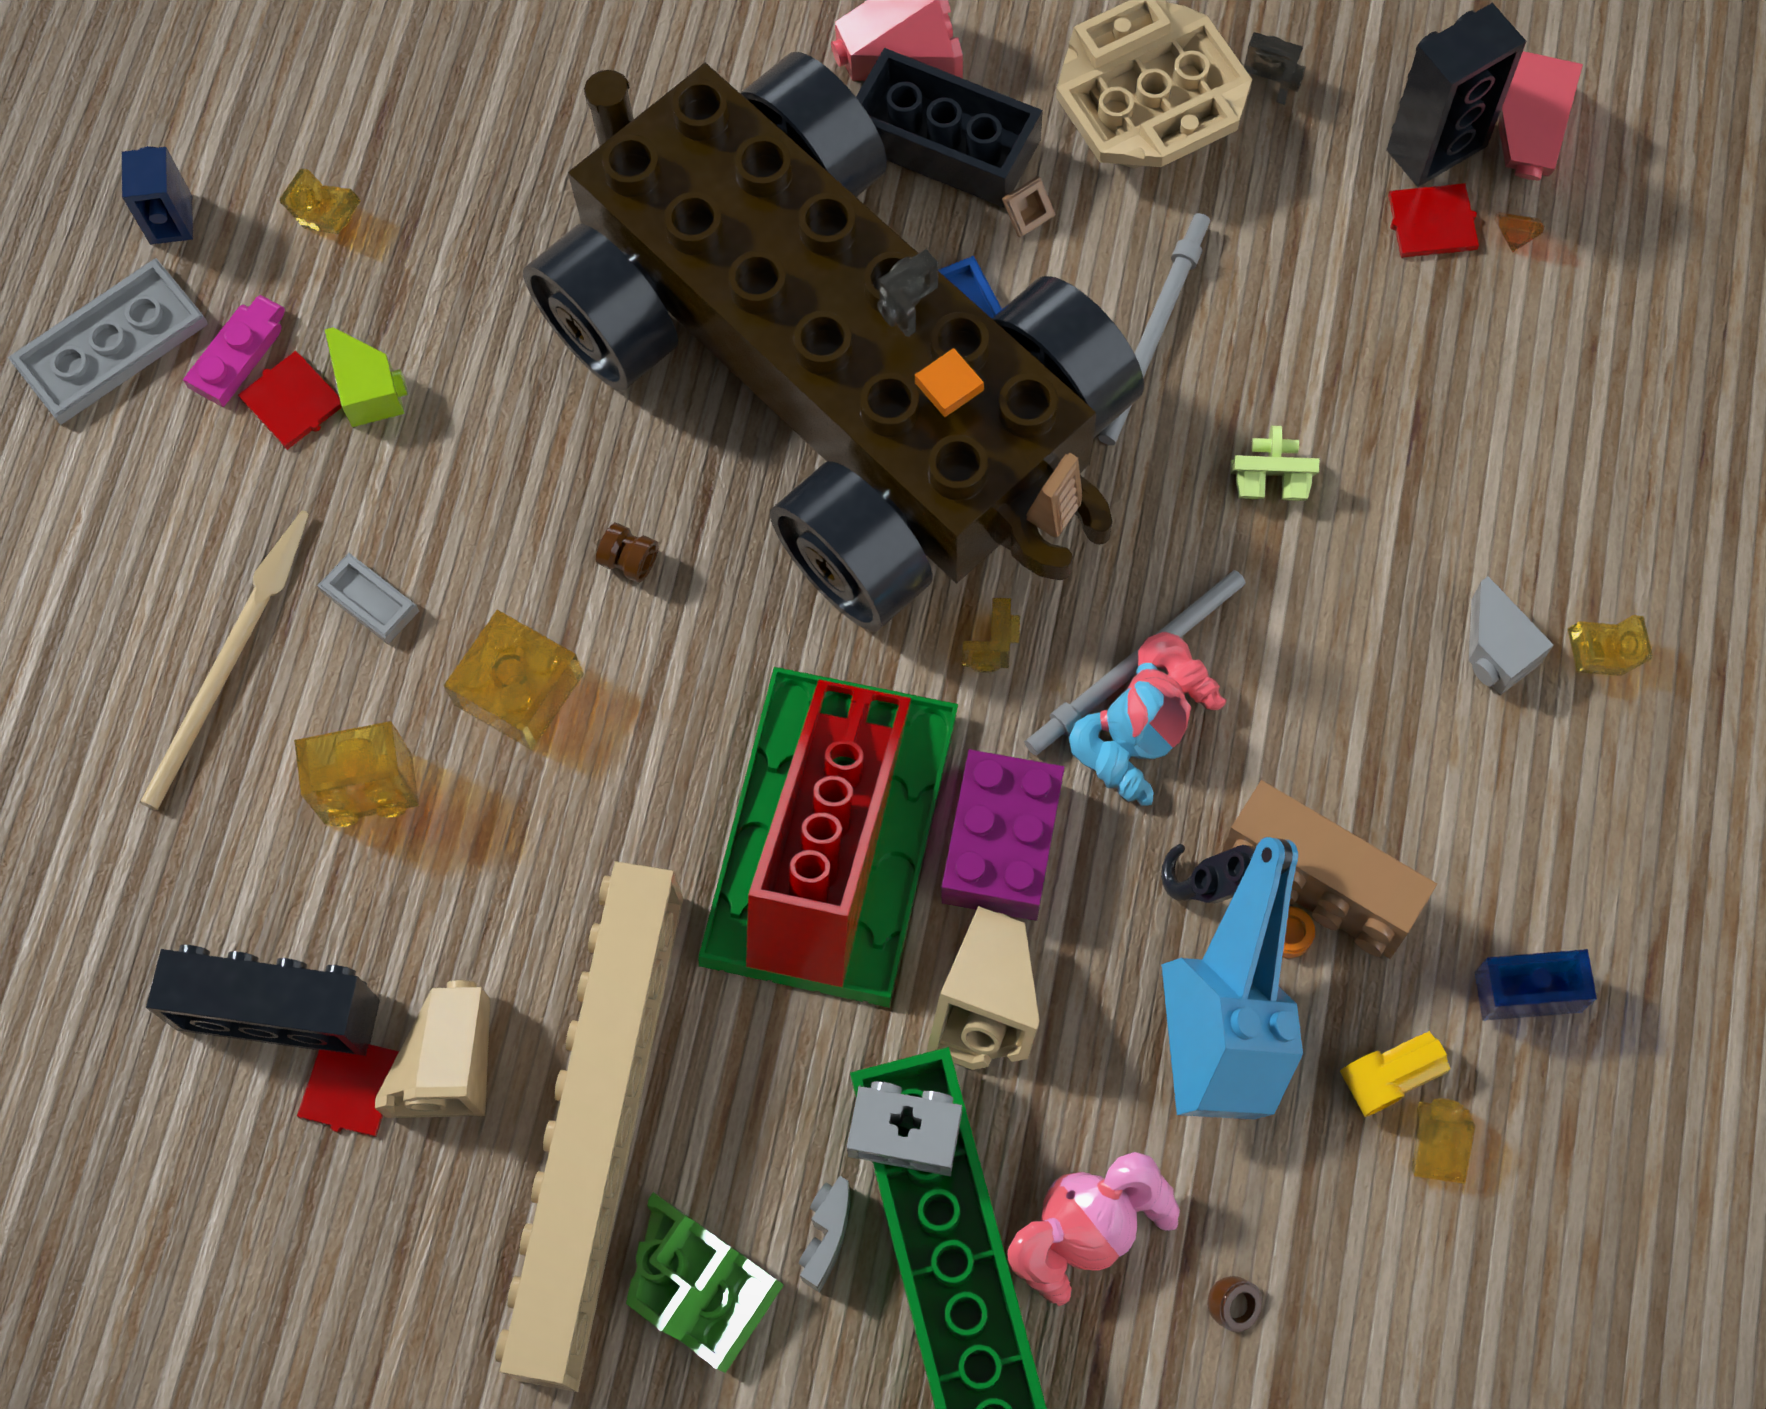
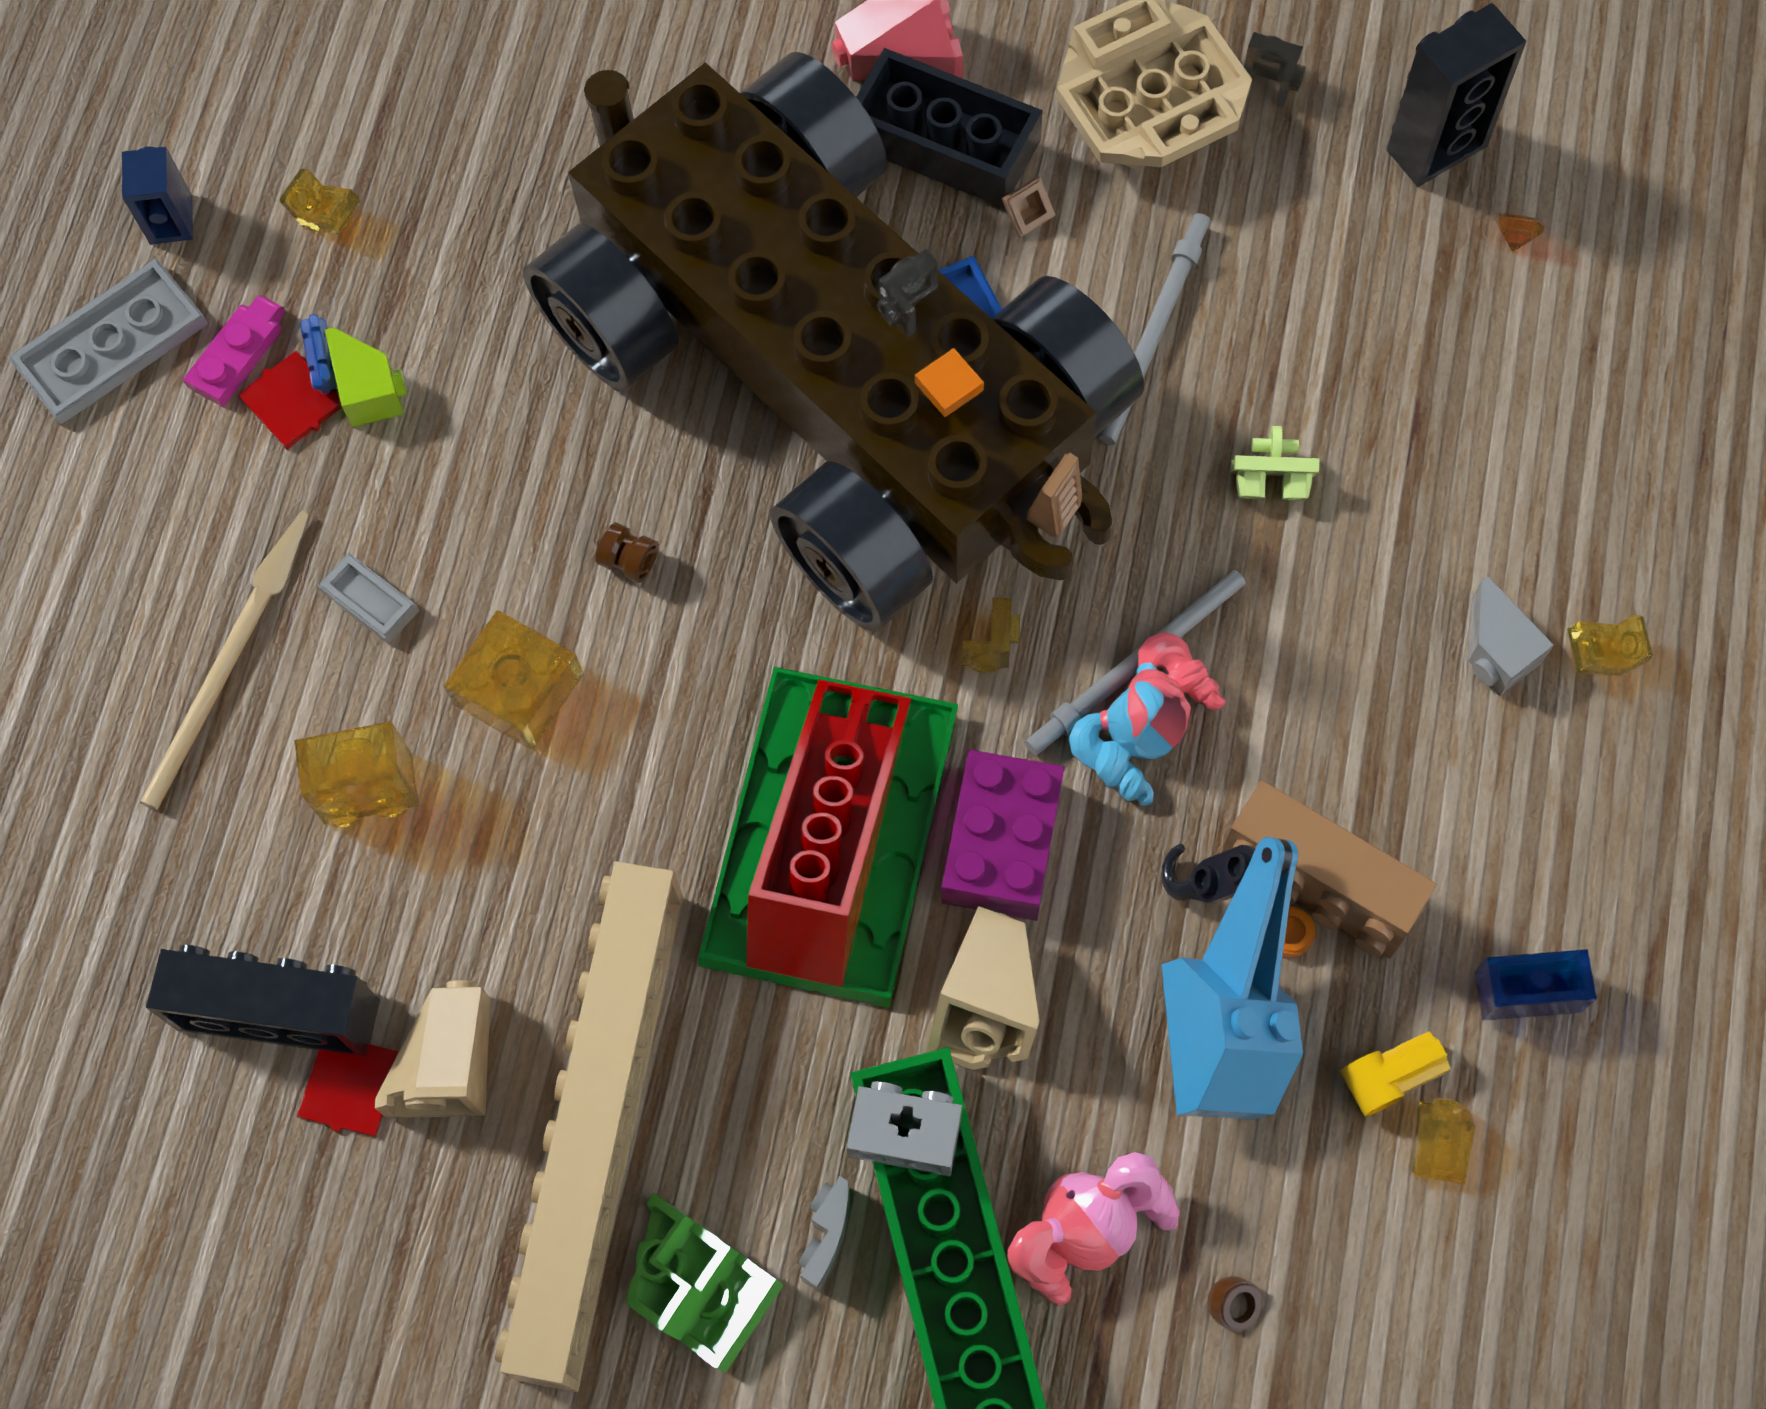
(318, 354): none -> blue axle
(1433, 220): red piece -> none
(1537, 114): coral slope -> none

